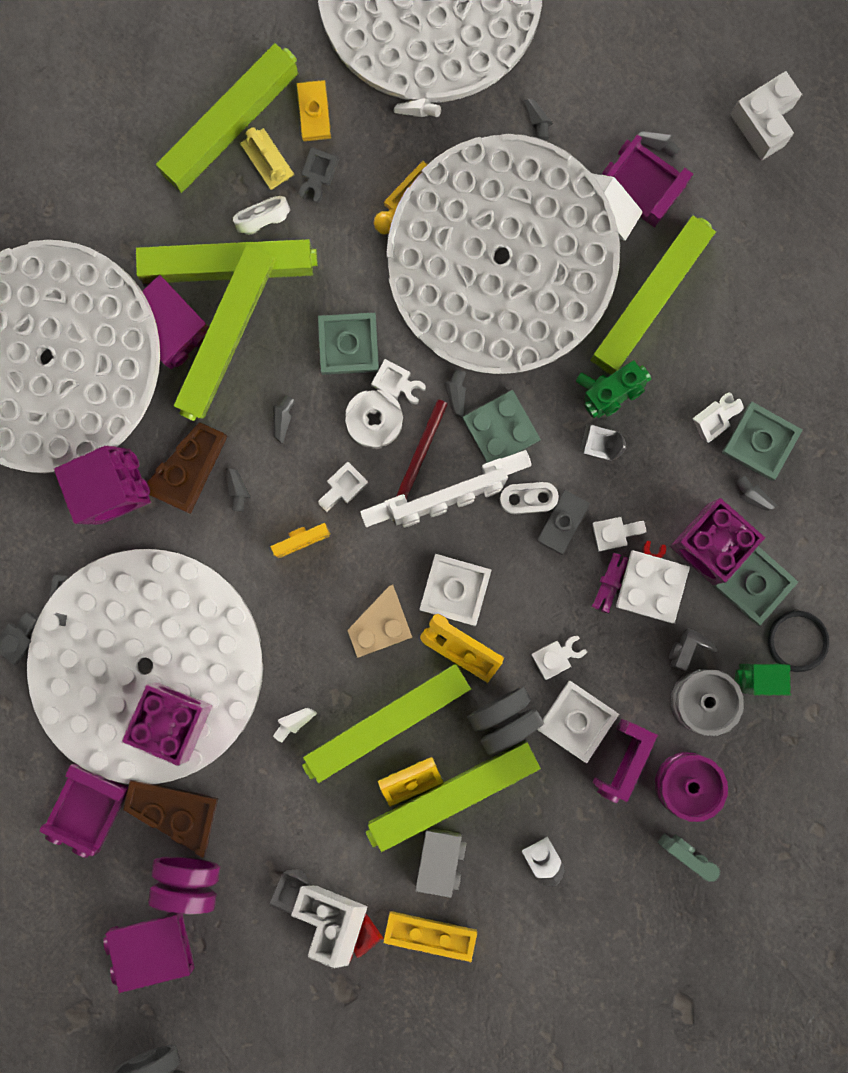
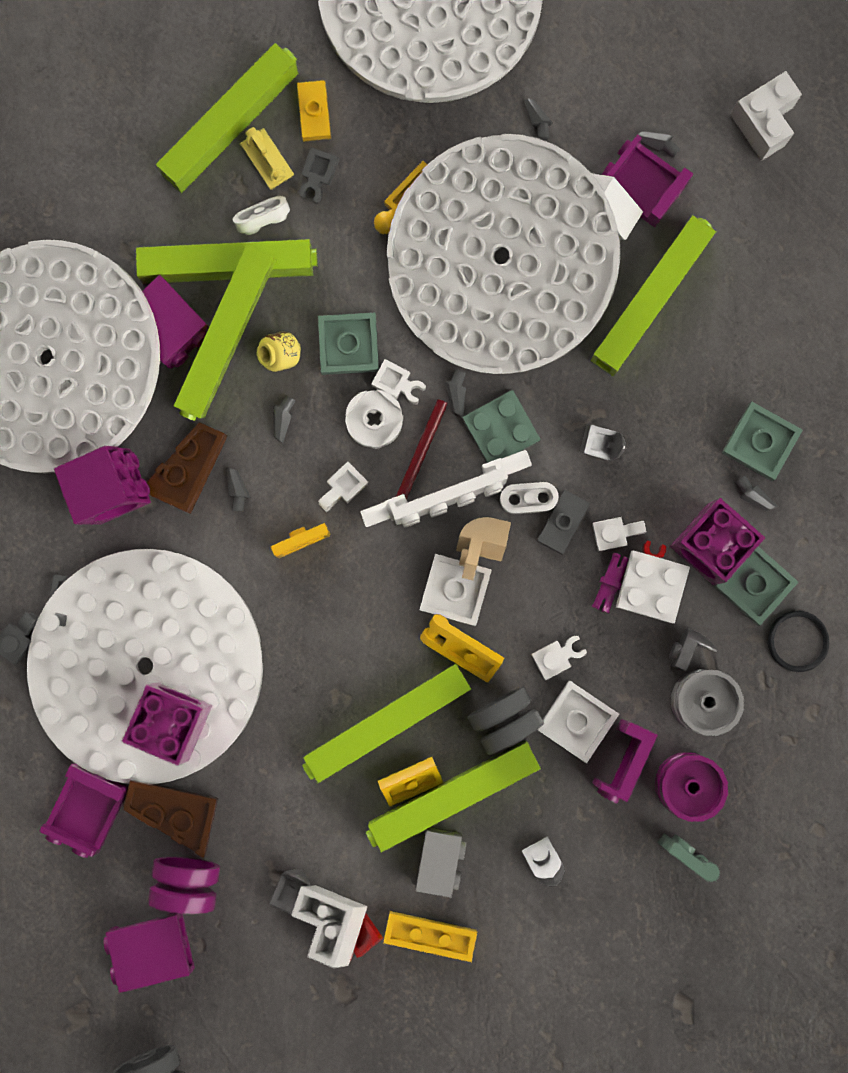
(278, 351): none -> light yellow head
(293, 723): white bar -> none
(380, 625): tan wing -> none
(418, 108): white bar -> none
(481, 538): none -> tan brick
(608, 393): green brick -> none
(715, 417): white plate -> none
(764, 679): green brick -> none

